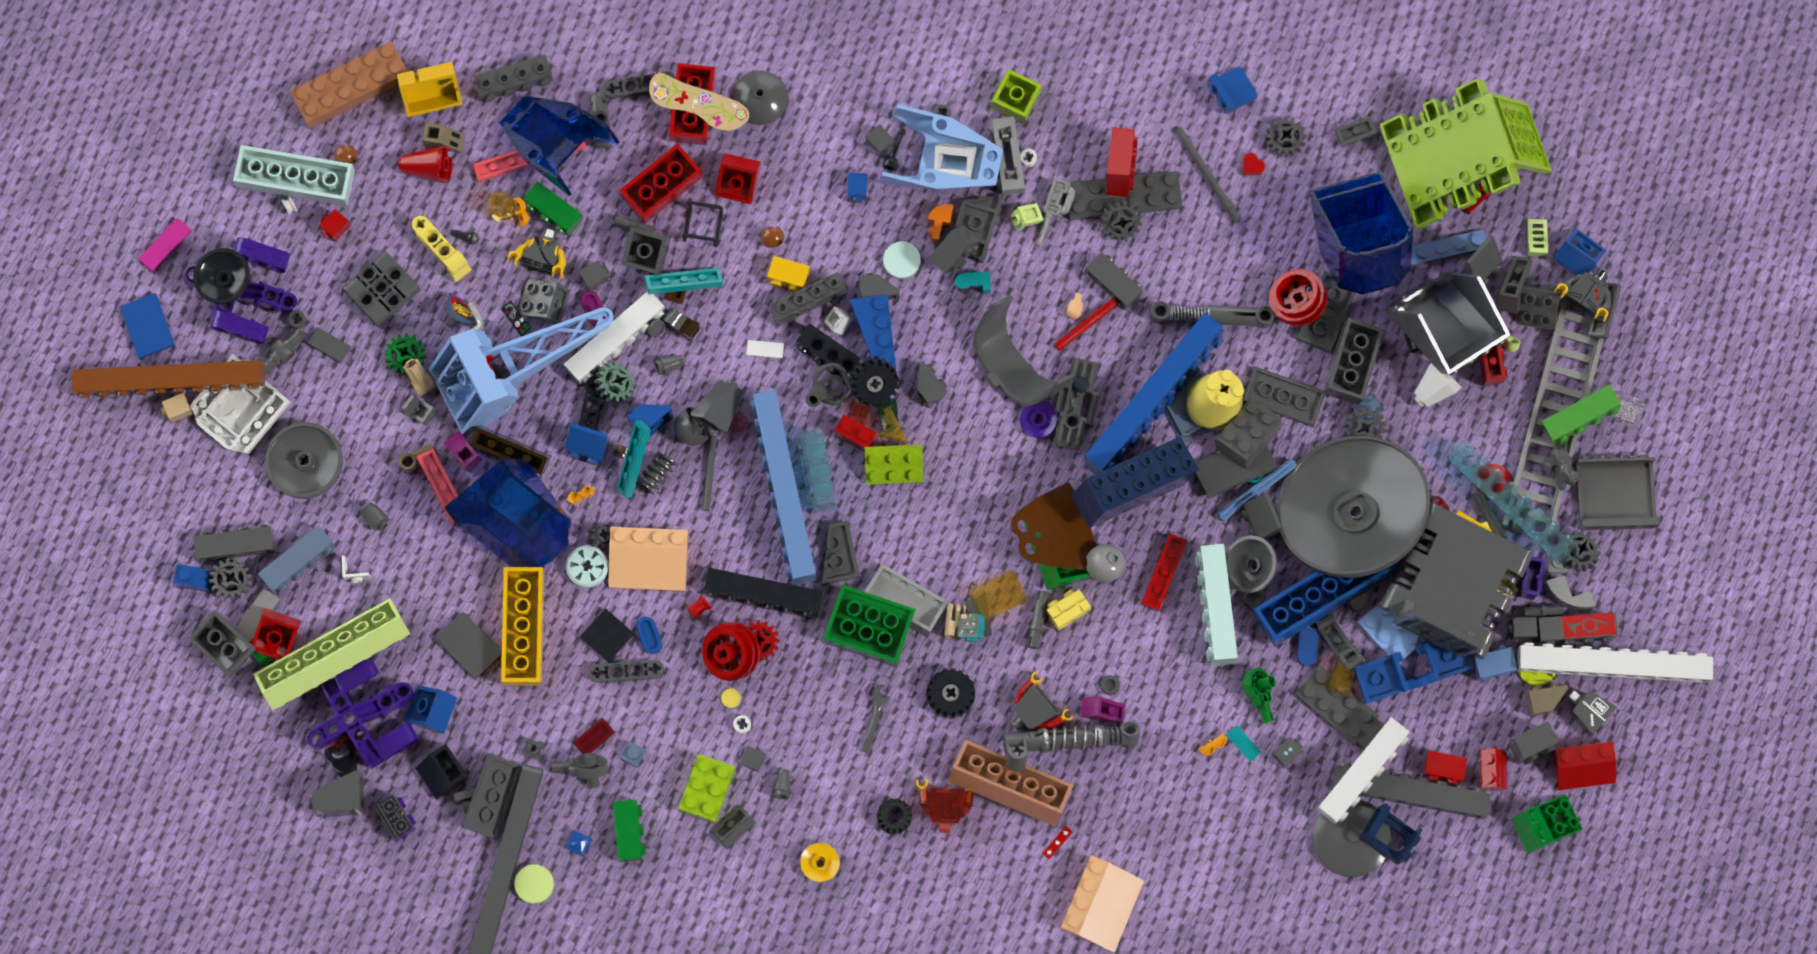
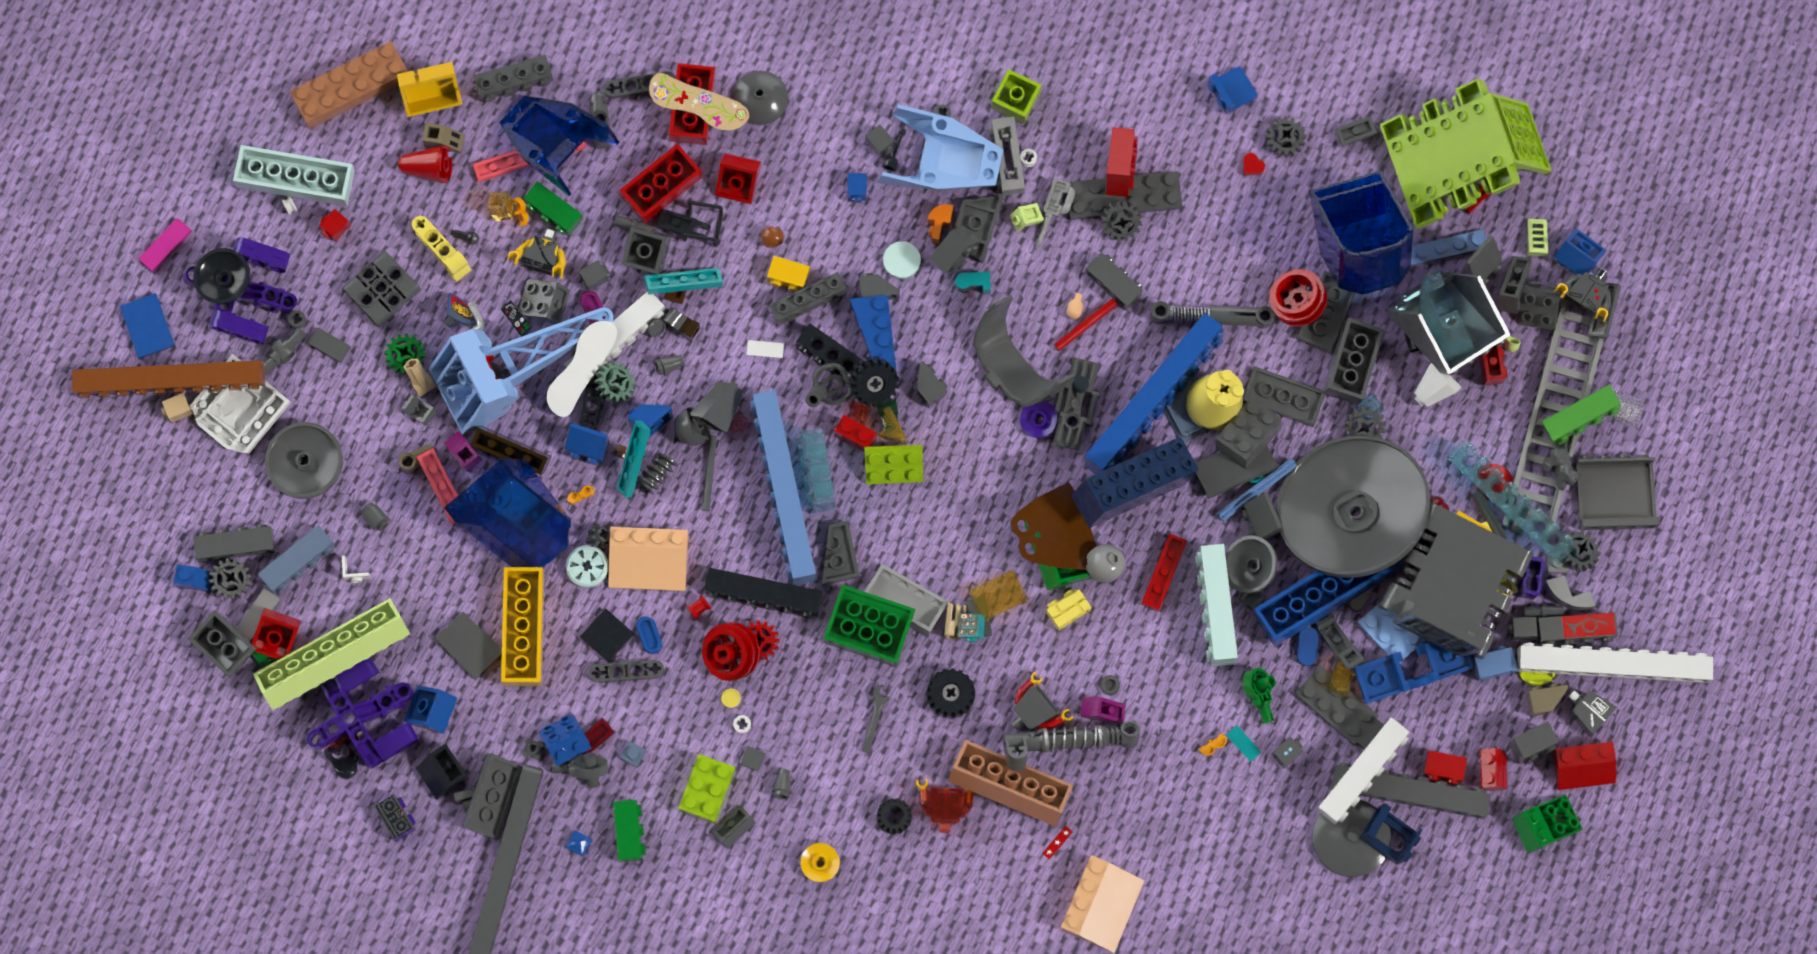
(340, 797): dark grey slope -> none
(345, 154): dark orange piece -> none
(534, 884): yellowish green tile -> none
(564, 739): none -> blue bracket
(589, 355): none -> white sticker
(680, 223): none -> black hinge
(838, 320): white slope -> none
(958, 150): white tile -> none
(1037, 620): dark grey pin -> none
(1227, 204): dark grey bar -> none
(1435, 302): none -> clear light blue windscreen

